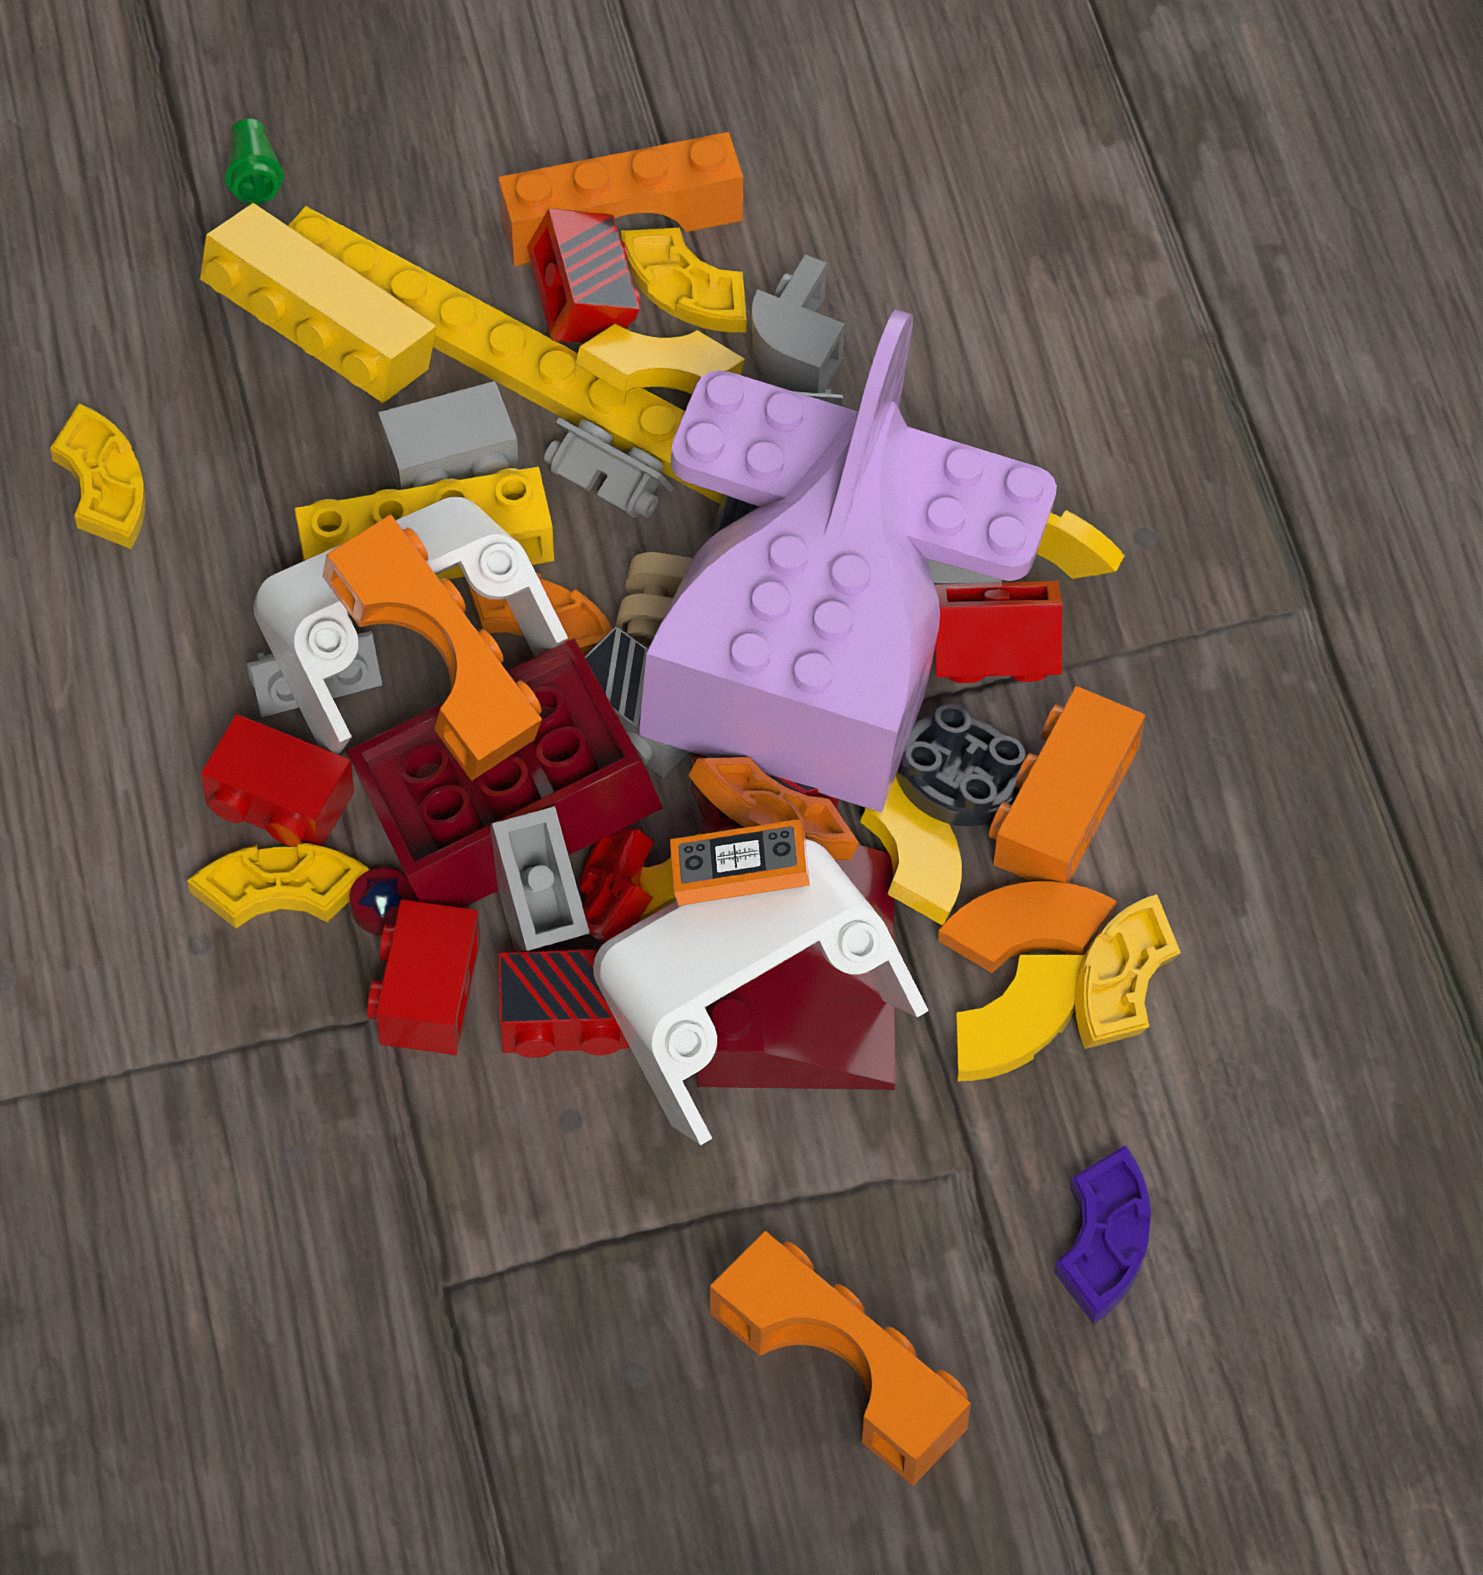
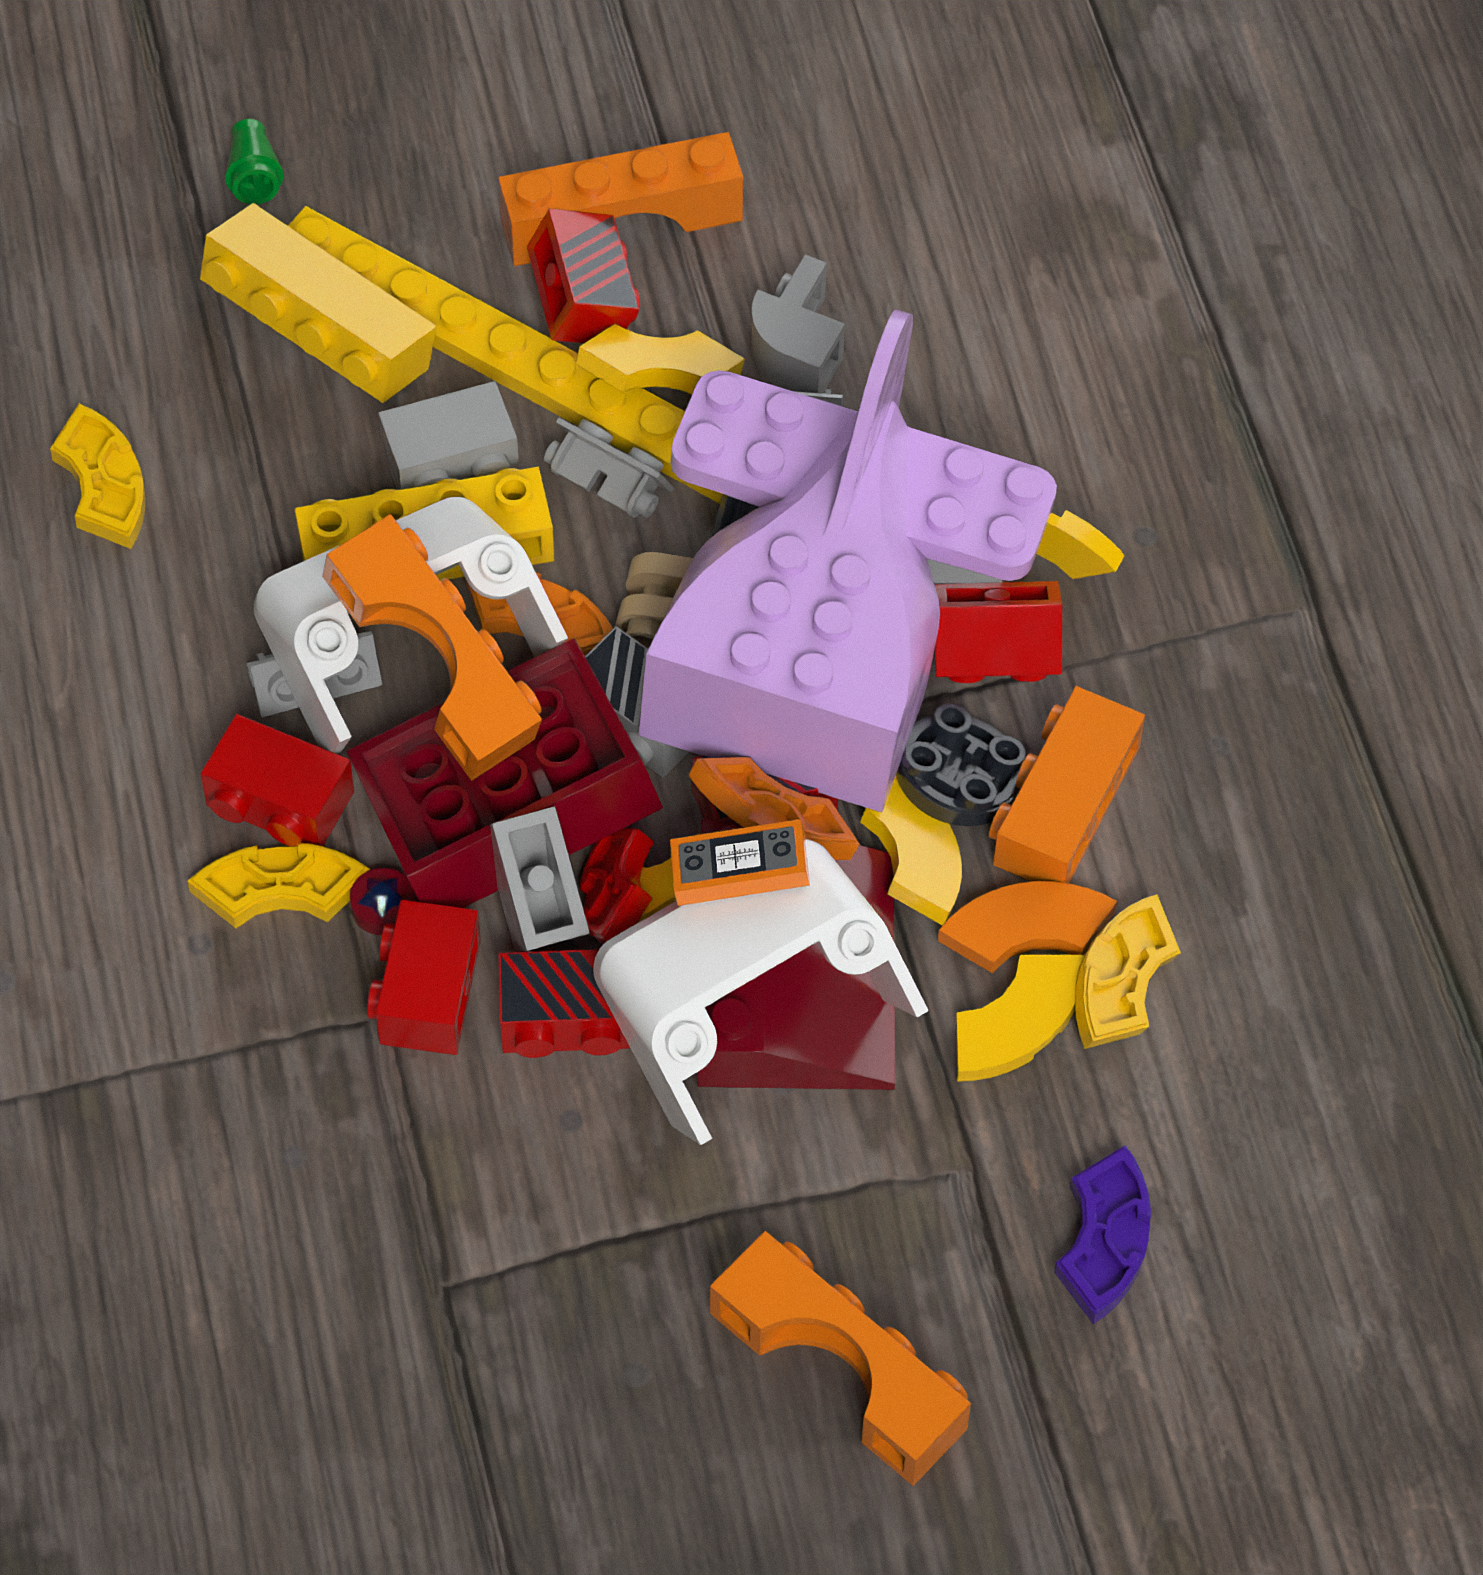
(683, 283): yellow tile -> none

